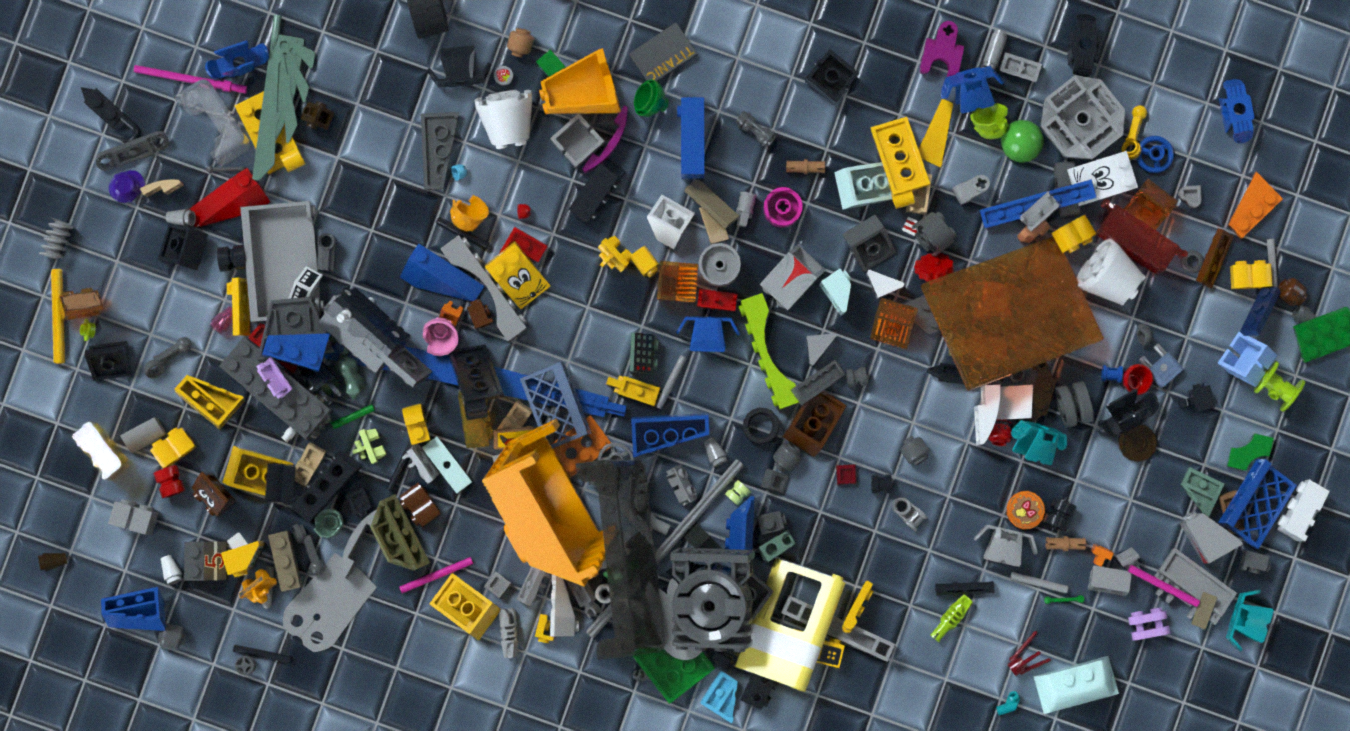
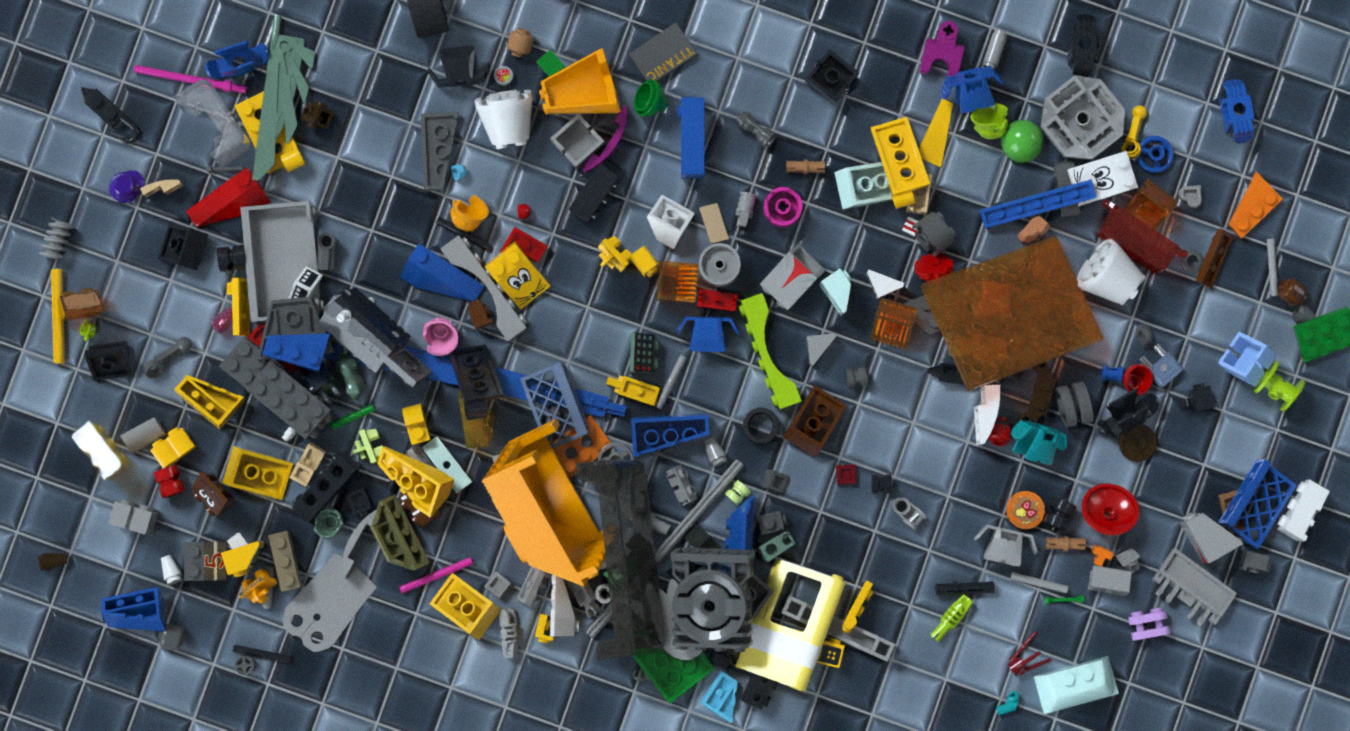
(132, 150): dark grey plate -> none
(181, 217): light grey cone -> none
(278, 384): lavender hinge -> none
(280, 483): black panel -> none
(316, 567): dark grey piece -> none
(421, 482): none -> yellow wedge
(451, 313): orange tile -> none
(504, 435): slope -> none
(516, 417): tan slope -> none
(711, 203): dark tan tile -> none
(787, 457): dark grey head -> none
(818, 382): dark grey plate -> none
(869, 243): dark grey slope -> none
(915, 450): dark grey head -> none
(968, 190): light grey piece -> none
(1015, 402): sticker -> none
(1020, 67): light grey hinge -> none
(1040, 211): light grey hinge -> none
(1073, 234): yellow brick -> none
(1111, 501): none -> red dish
(1163, 585): dark pink bar -> none
(1202, 489): sand green wing -> none
(1204, 610): dark tan sticker -> none
(1249, 620): teal piece -> none
(1251, 275): yellow brick -> none
(1258, 446): green tile -> none
(1260, 311): dark blue plate -> none

